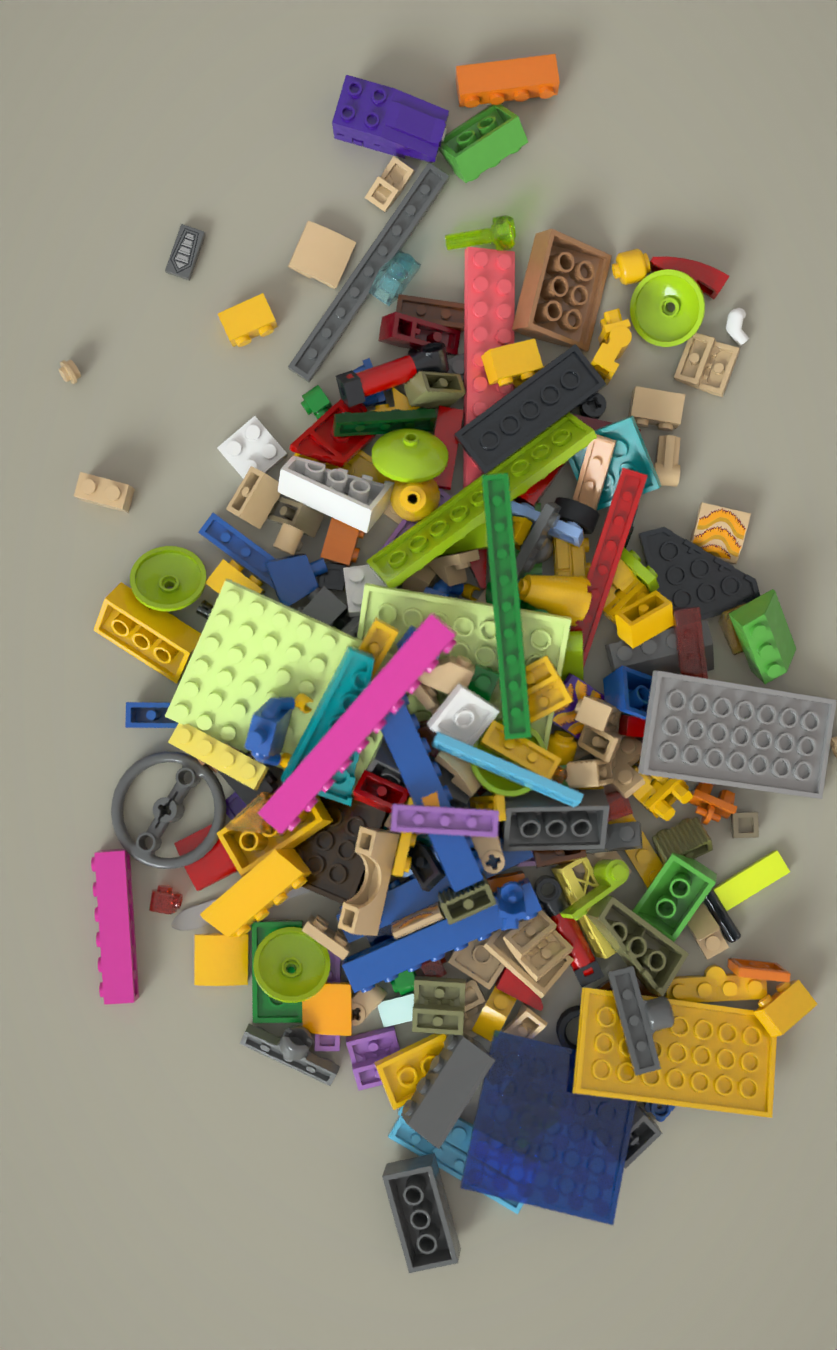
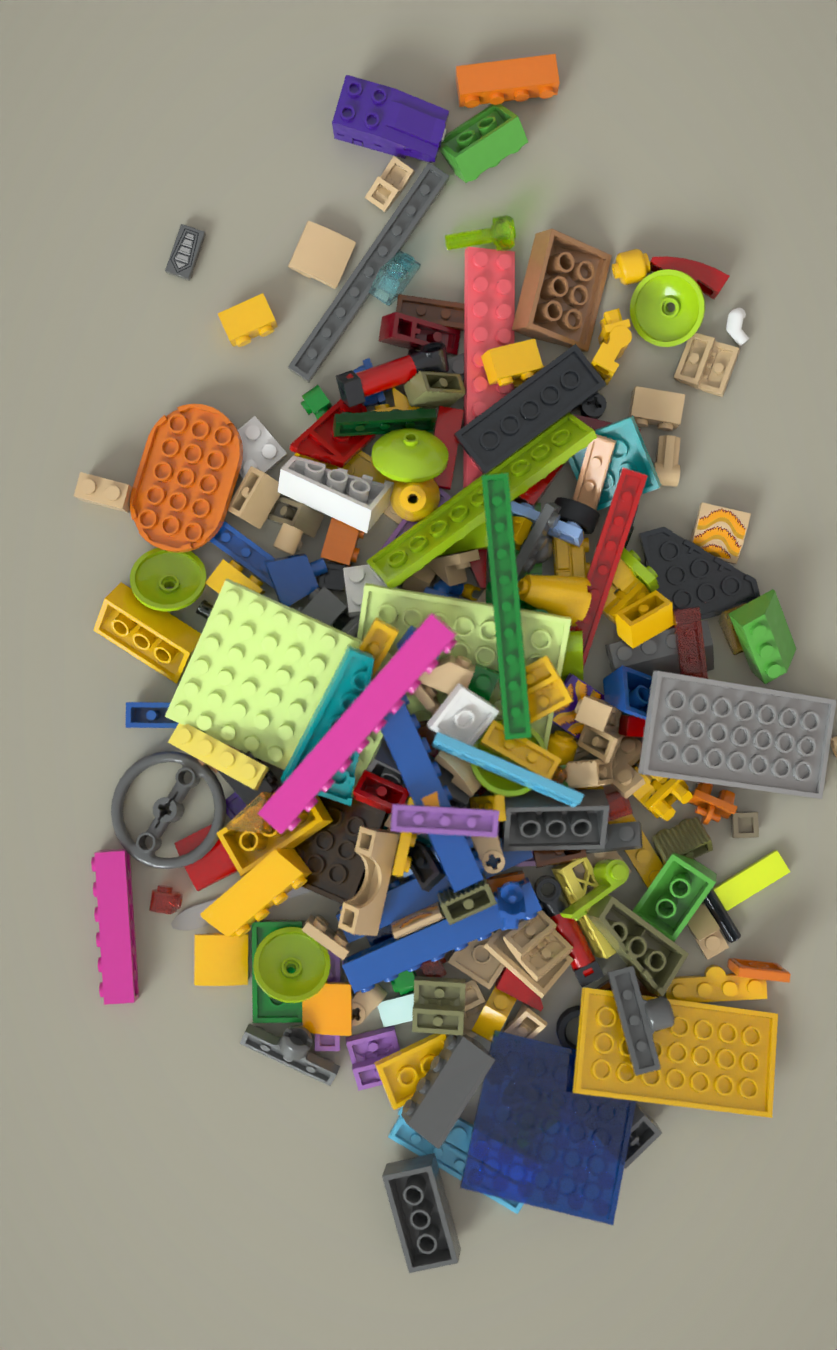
(69, 371): tan plate -> none
(186, 478): none -> orange plate
(270, 727): blue torso -> none
(659, 1113): blue plate -> none
(784, 1007): yellow brick -> none

